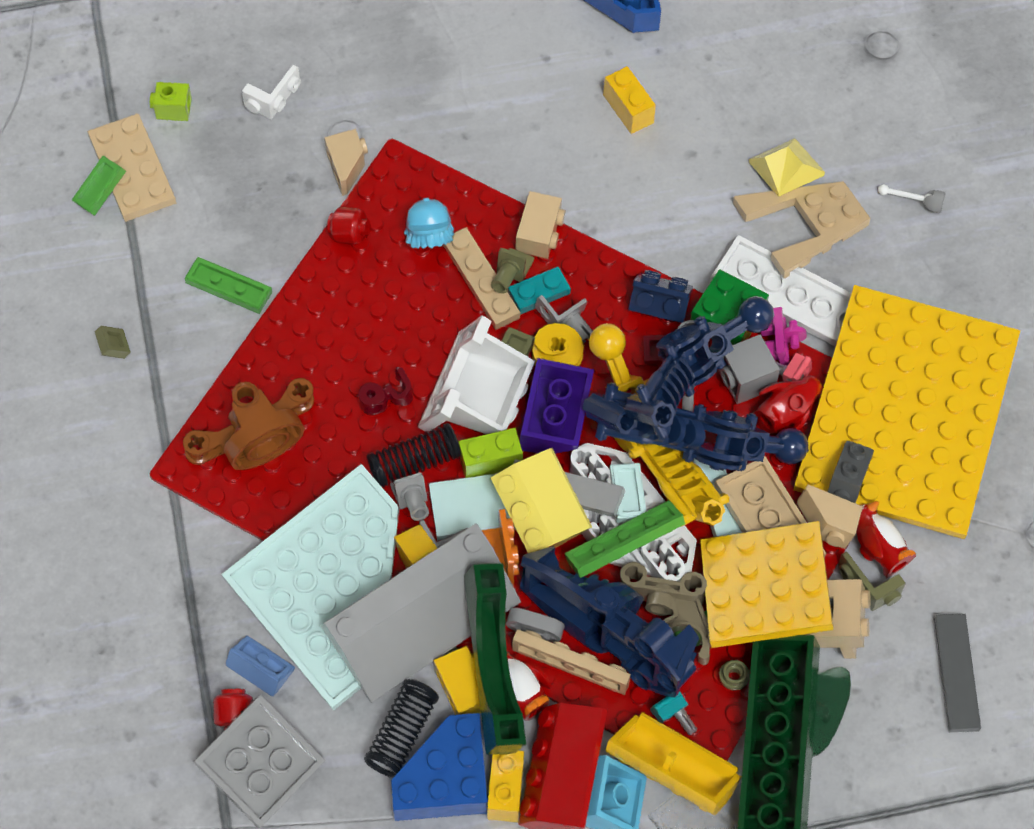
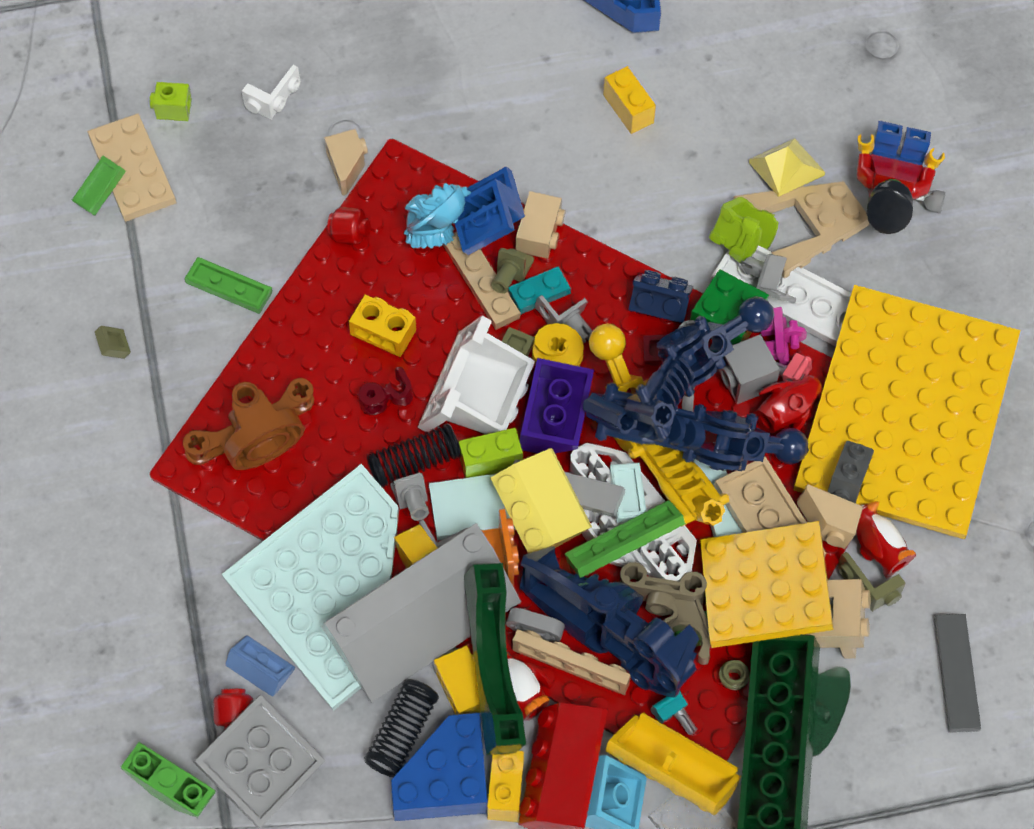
(167, 781): none -> bright green slope
(379, 331): none -> yellow brick
(439, 208): none -> medium azure hair
(489, 211): none -> blue bracket
(743, 228): none -> lime piece
(768, 274): none -> light grey bracket
(895, 177): none -> piece

